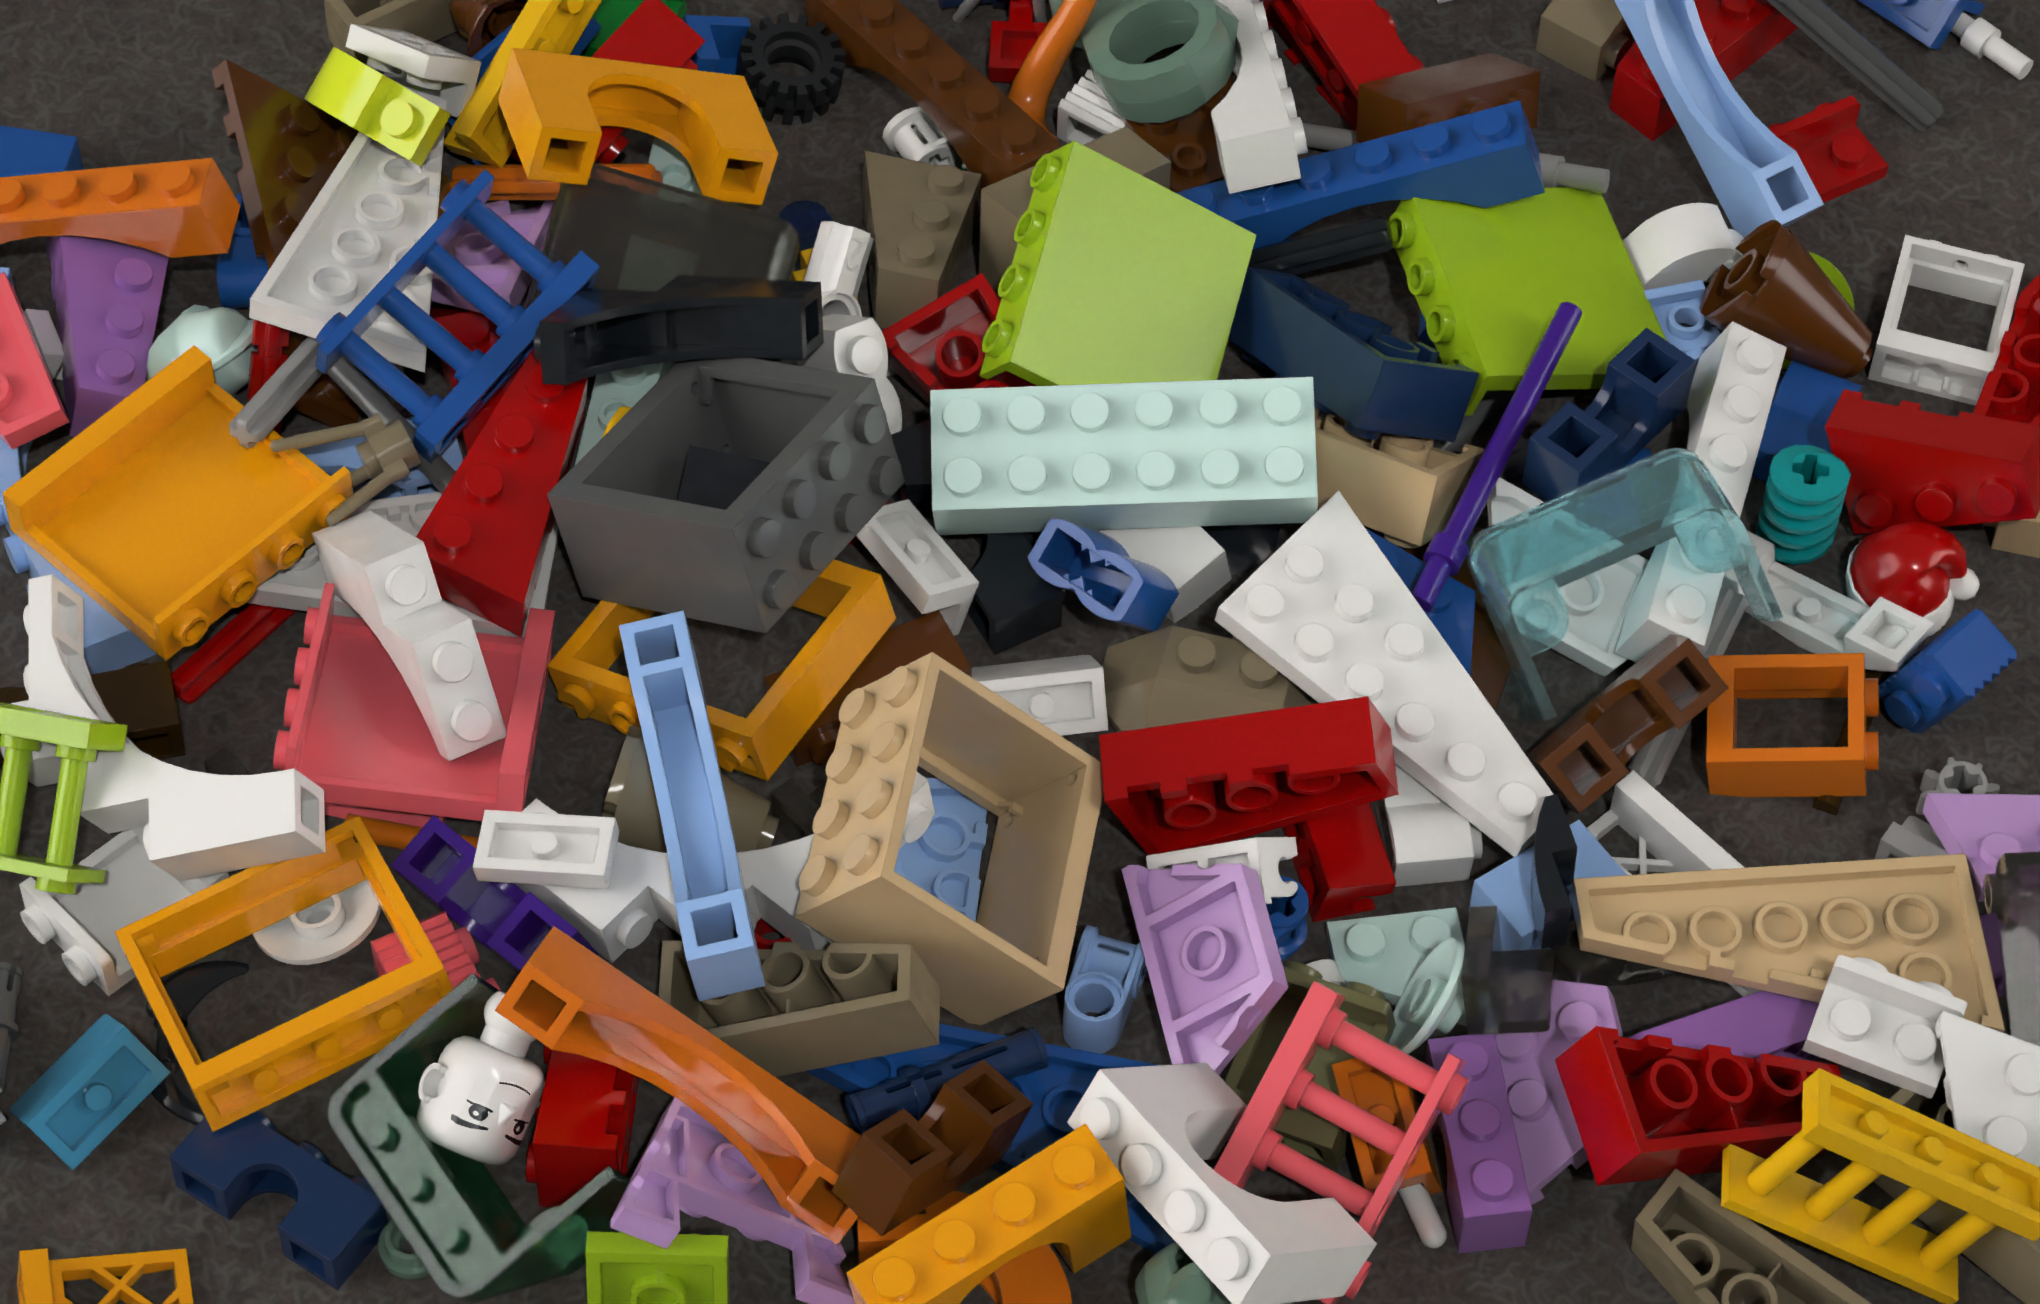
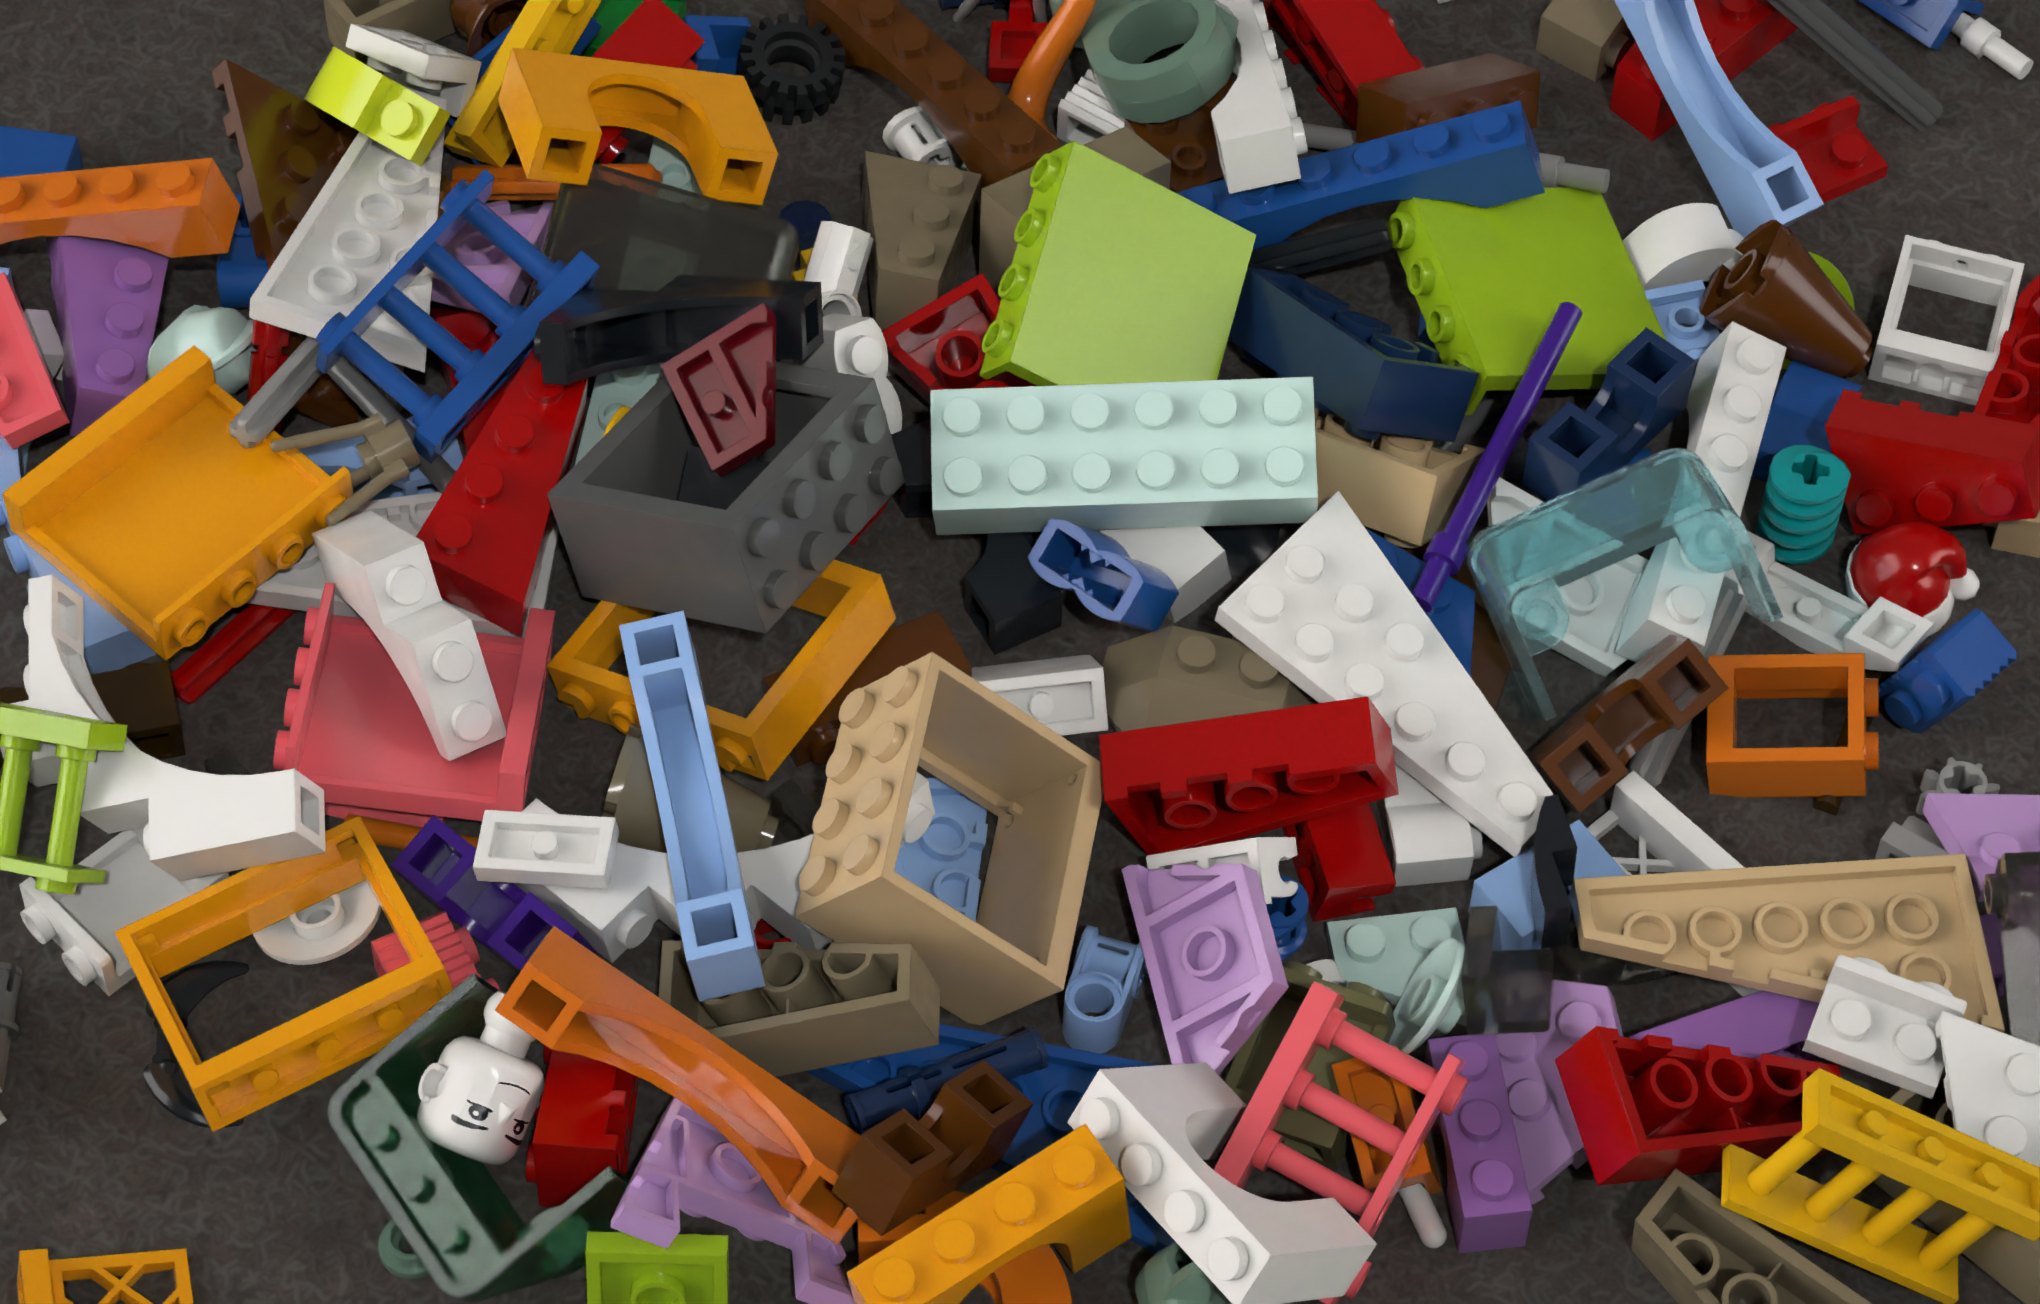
(89, 1090): dark azure panel -> none
(333, 1216): dark blue arch -> none
(730, 389): none -> dark red wing
(920, 562): white panel -> none

